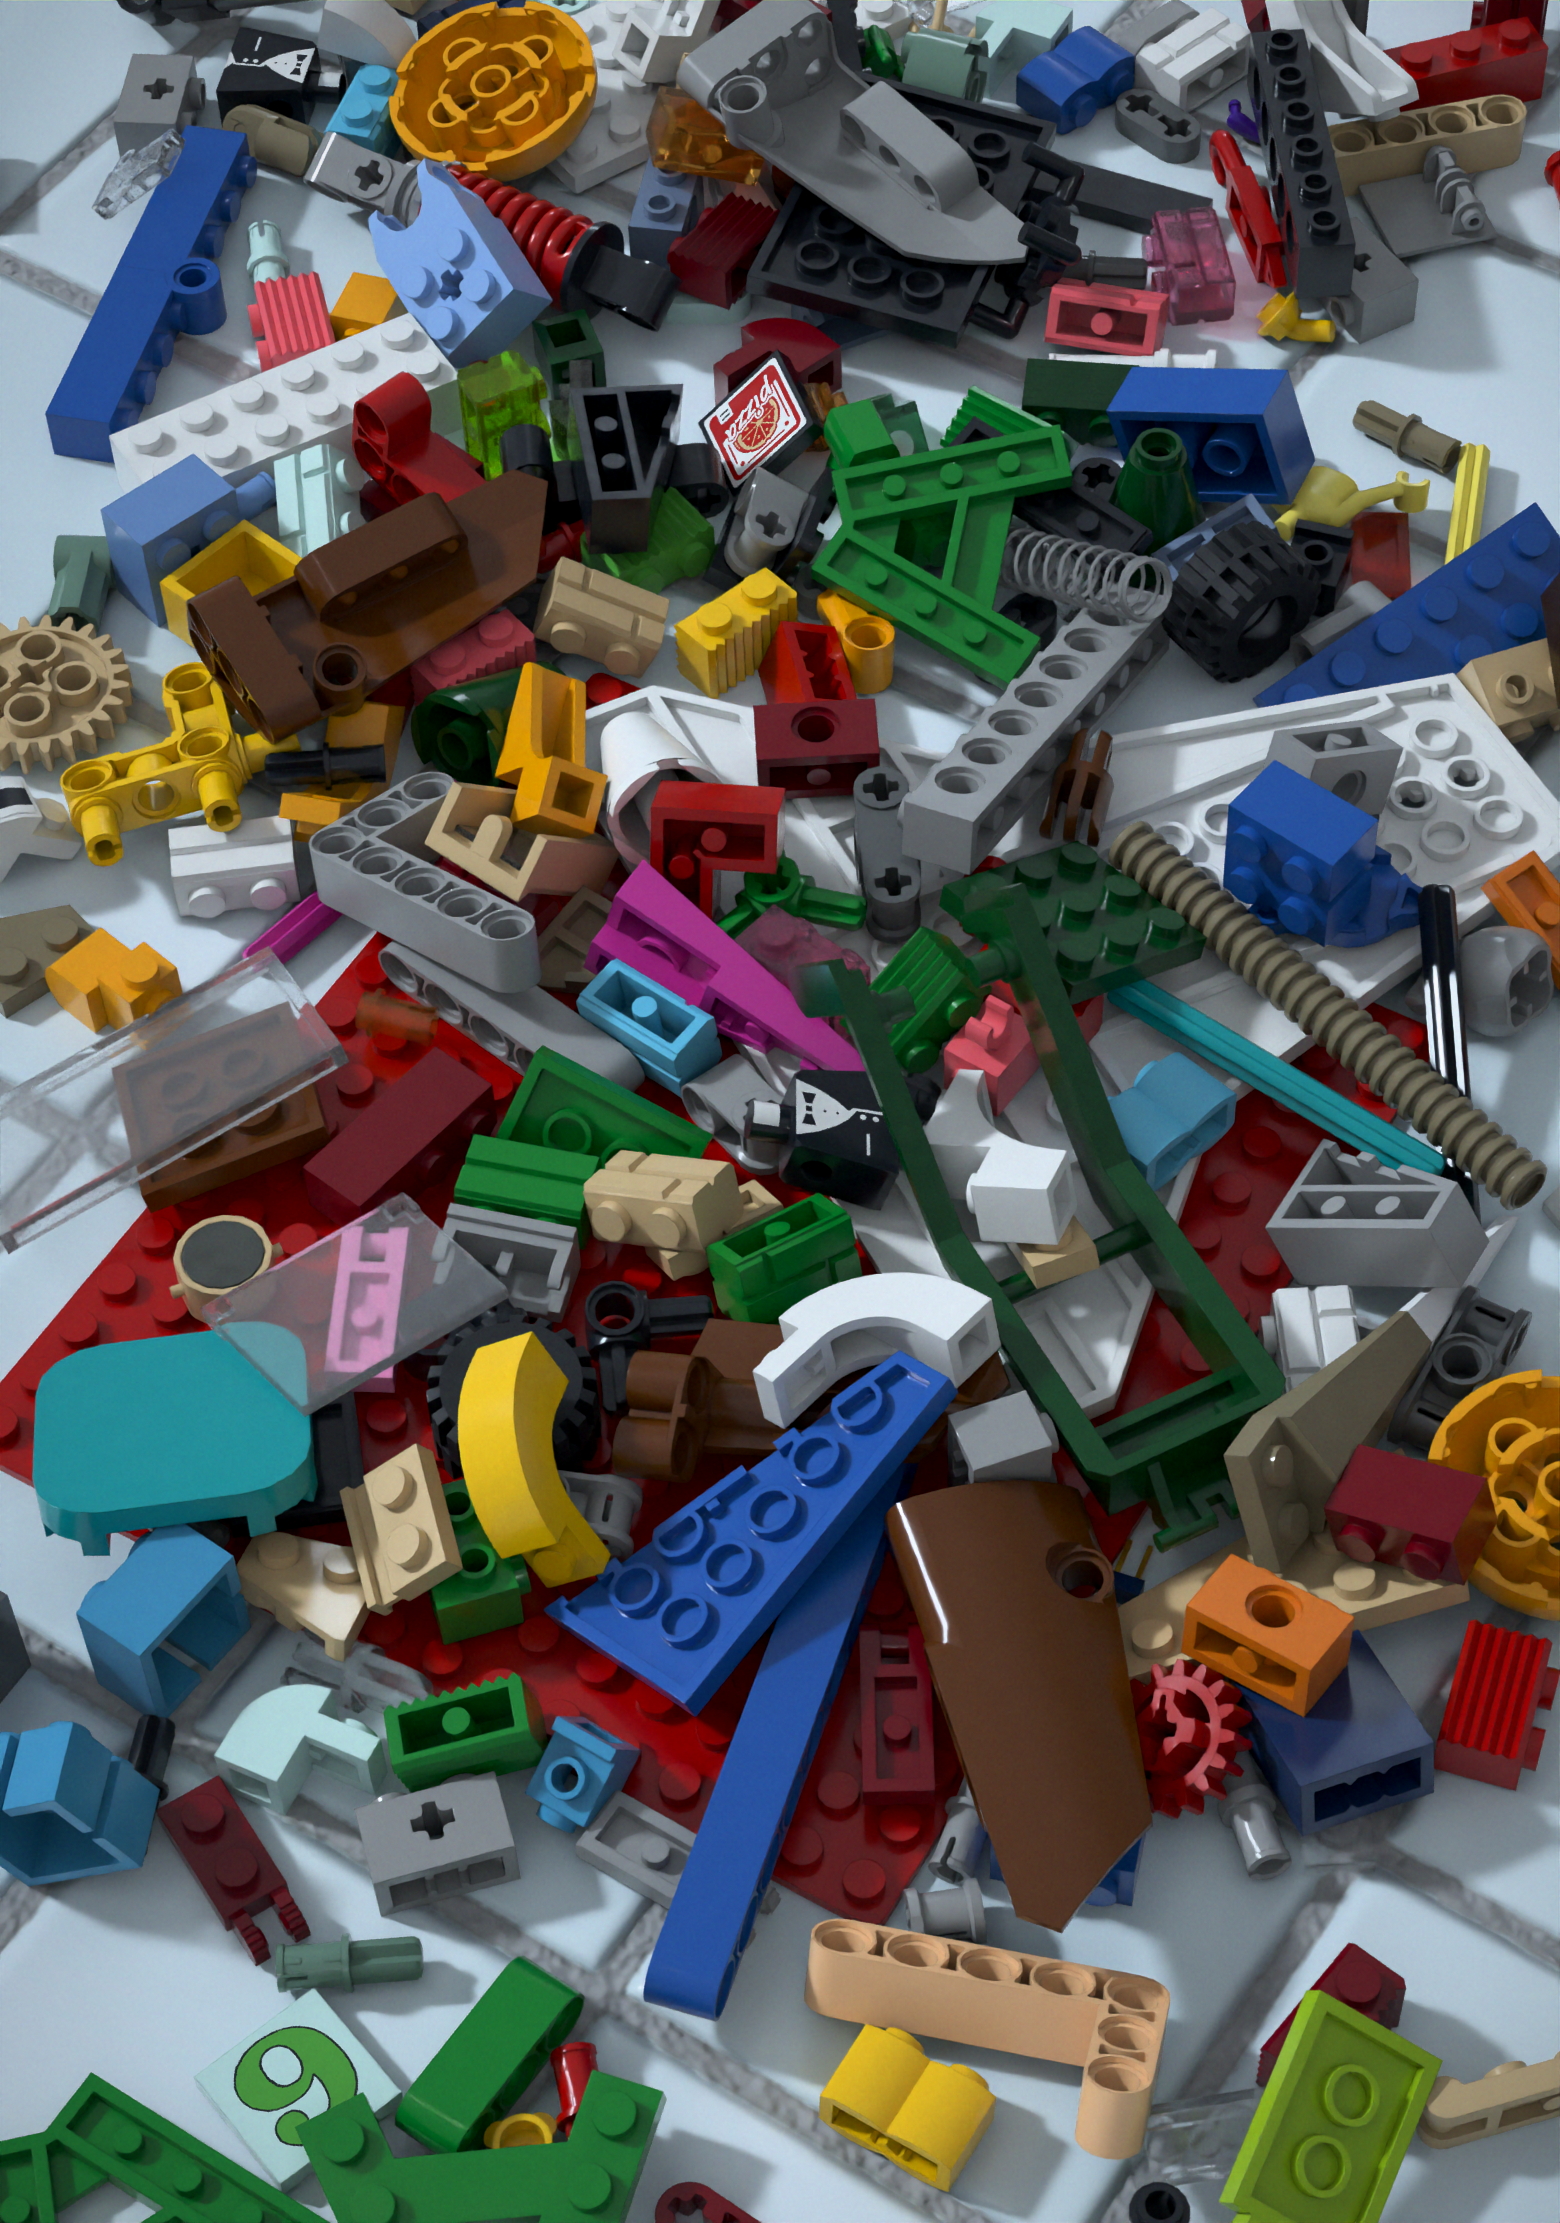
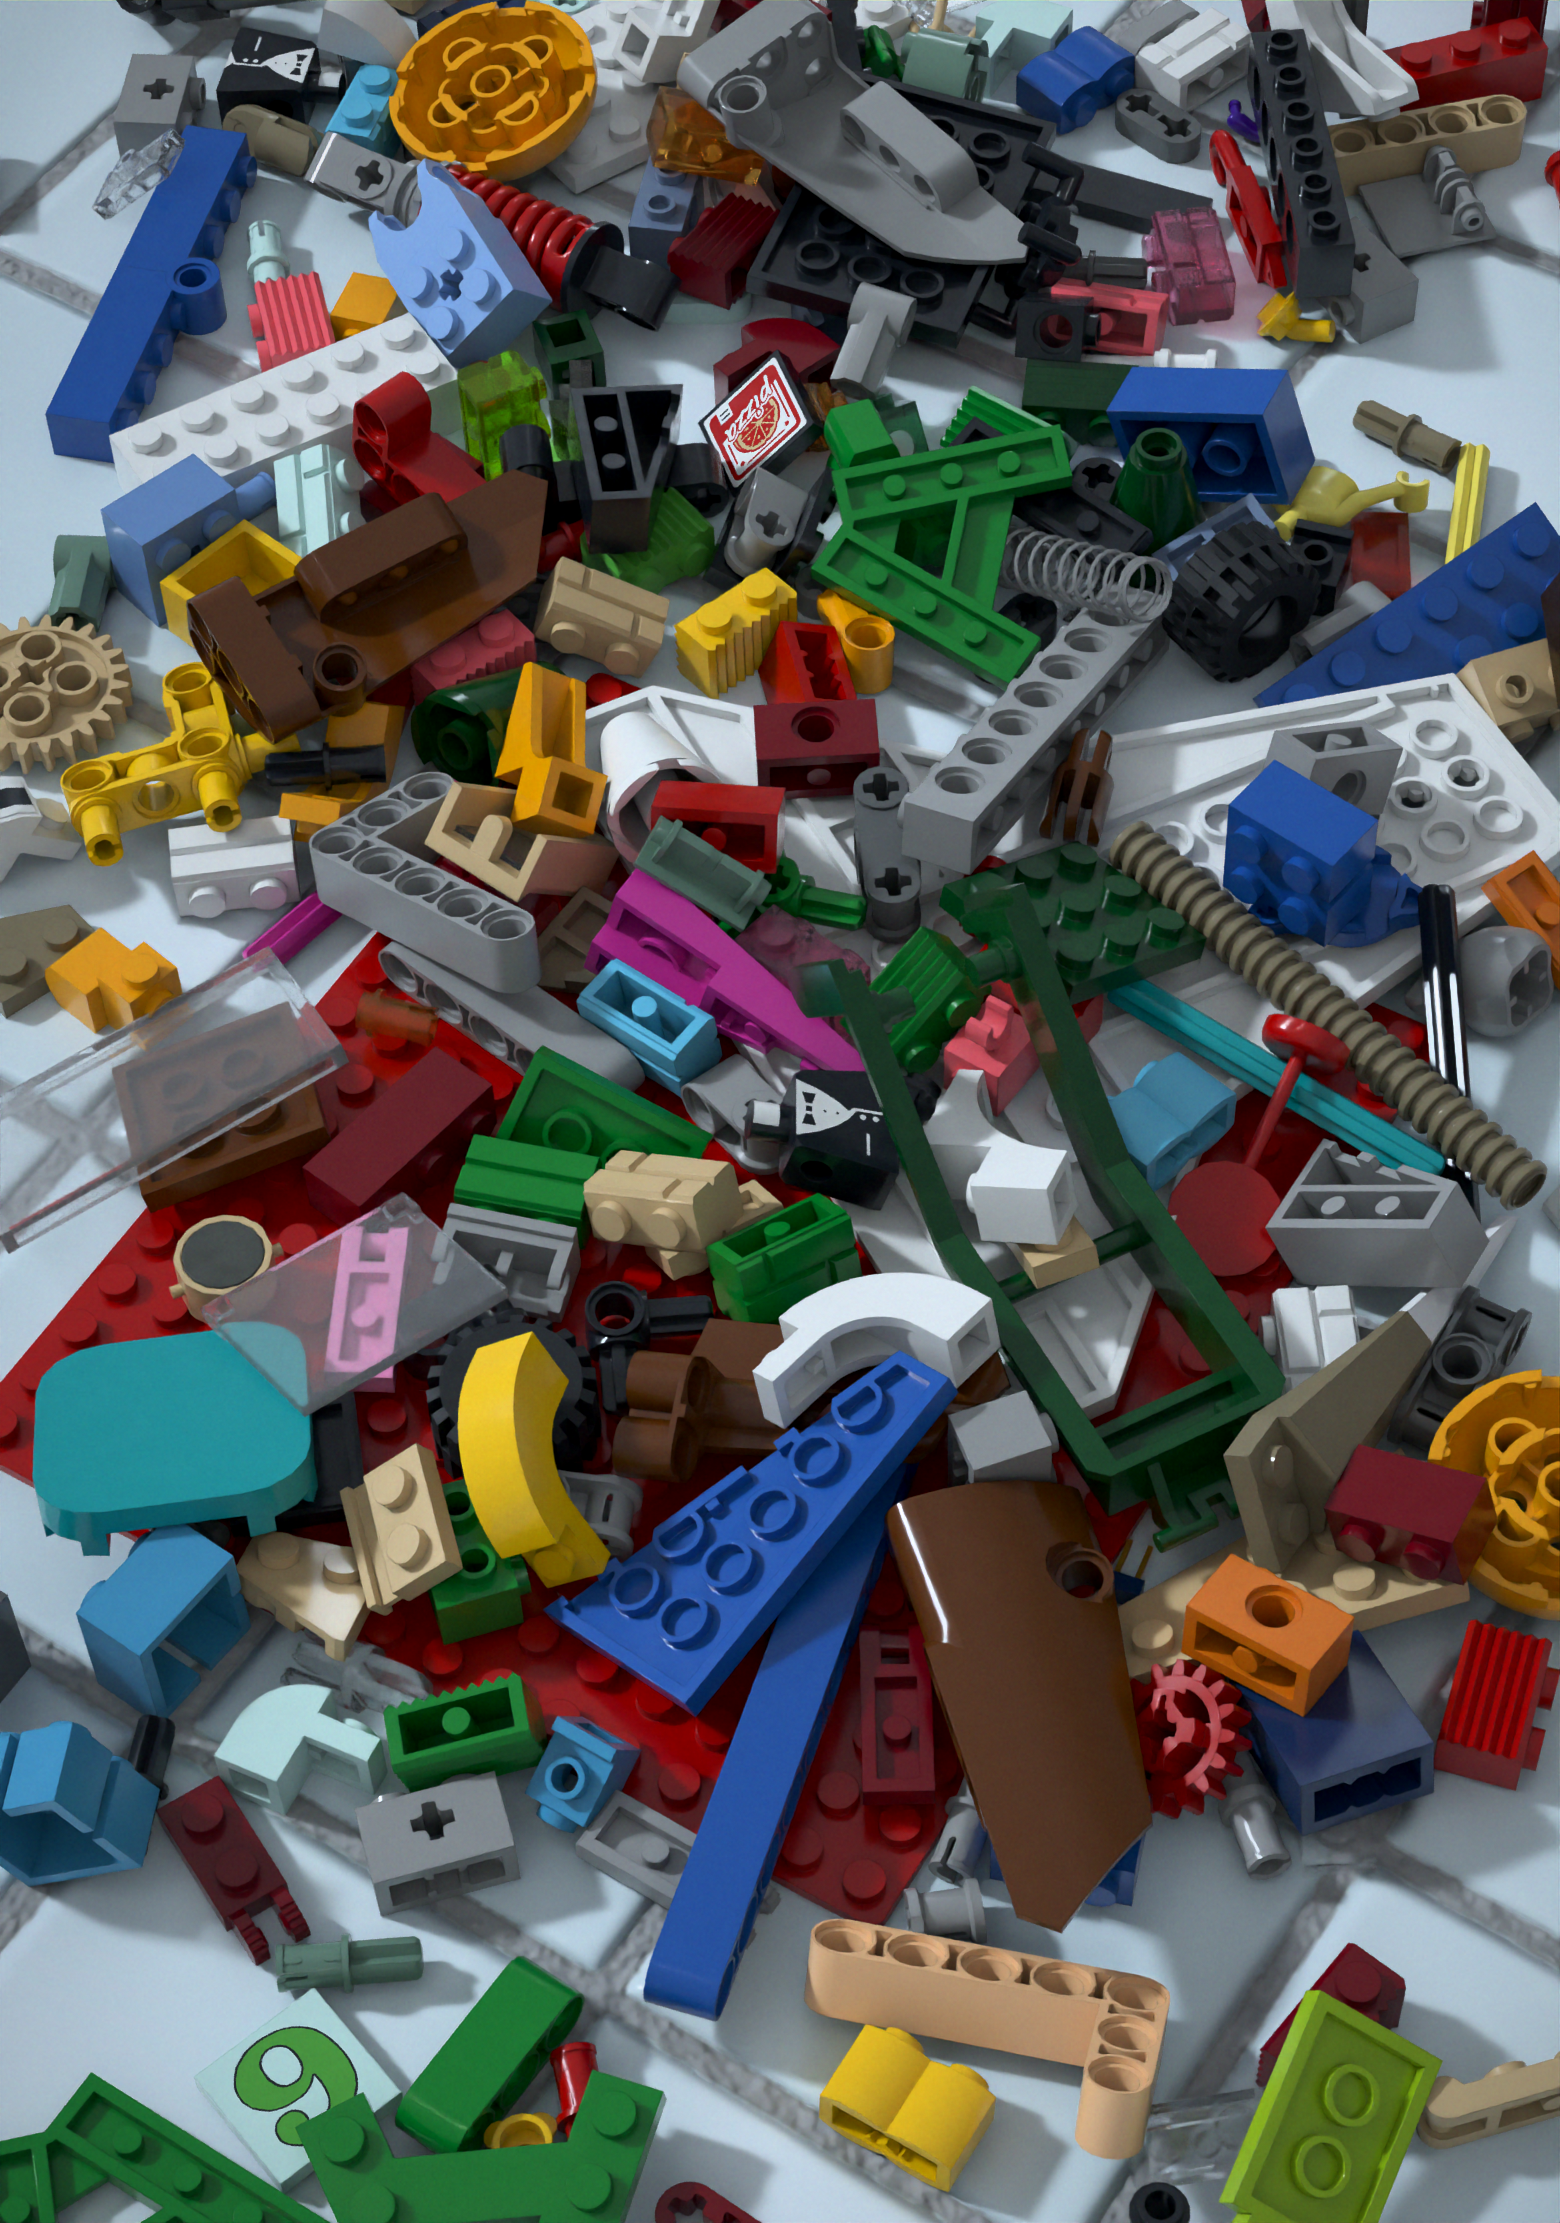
(702, 873): none -> sand green hinge
(875, 326): none -> light grey piece
(1034, 337): none -> black brick
(1228, 1203): none -> red piece

